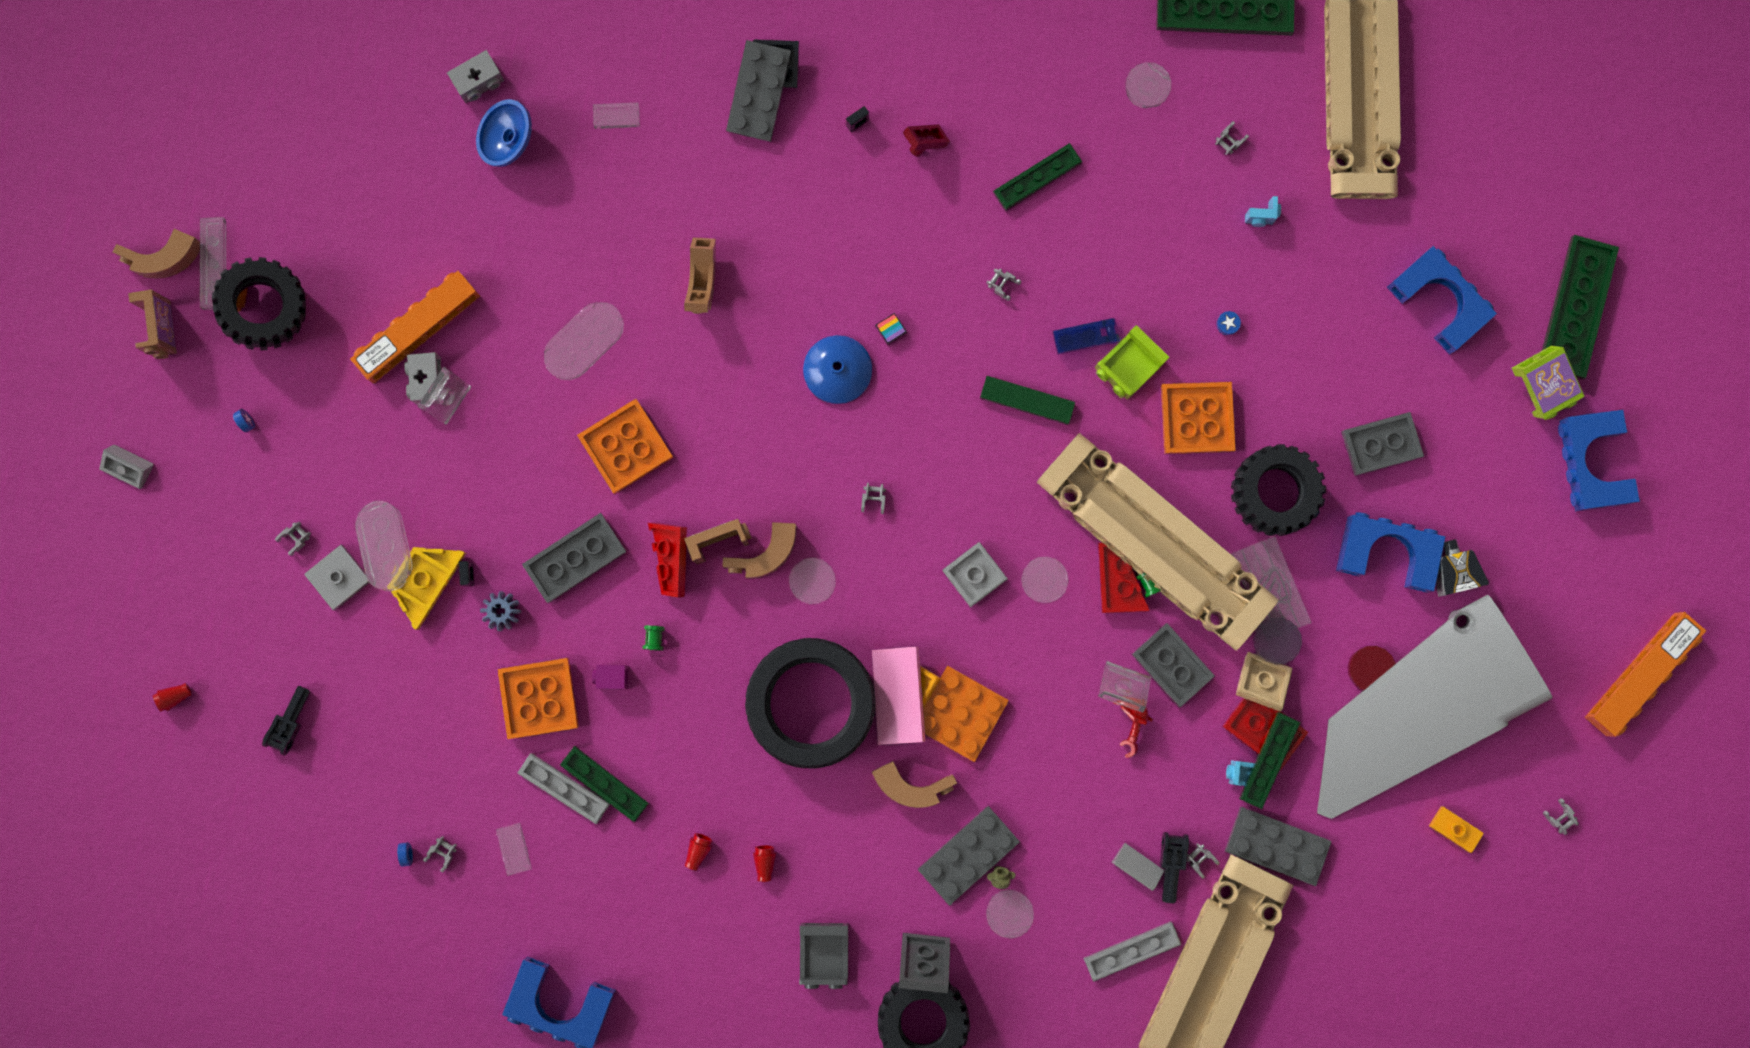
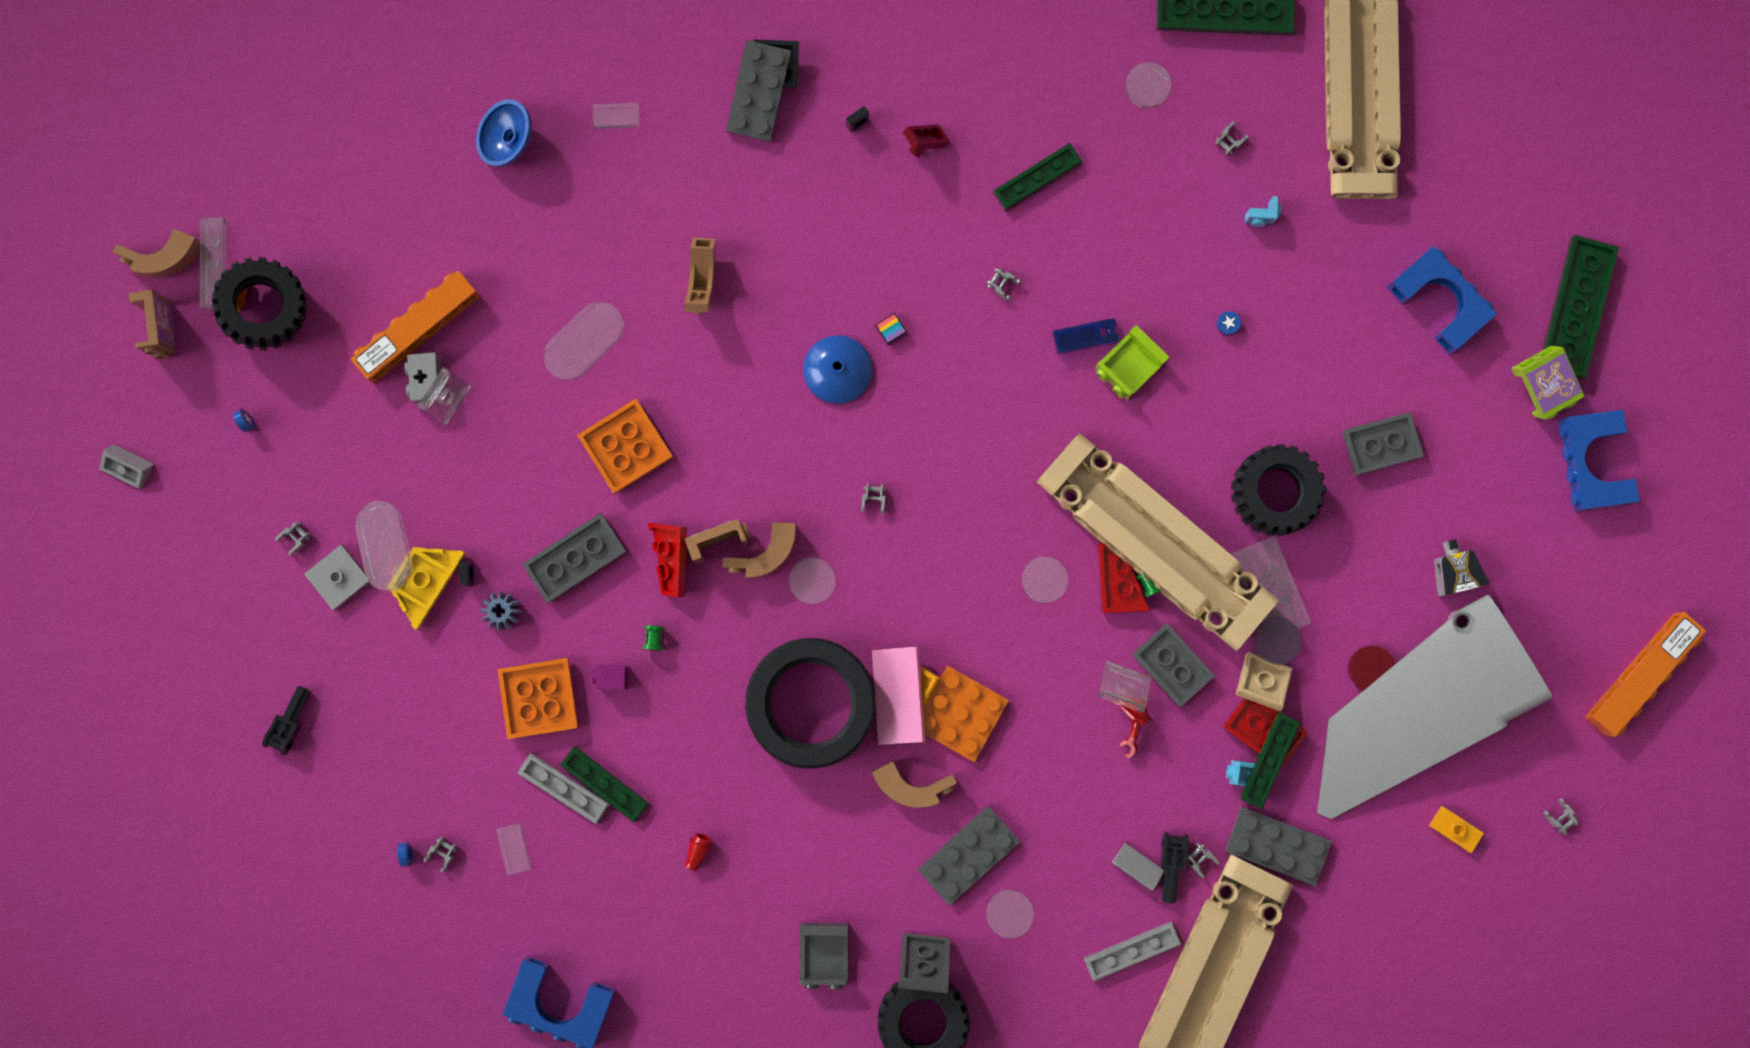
(170, 697): red cone -> none
(464, 75): light grey brick -> none
(764, 862): red cone -> none
(974, 574): light grey plate -> none
(1001, 877): olive plate -> none
(1027, 400): dark green tile -> none
(1198, 418): orange plate -> none
(1422, 546): blue arch -> none

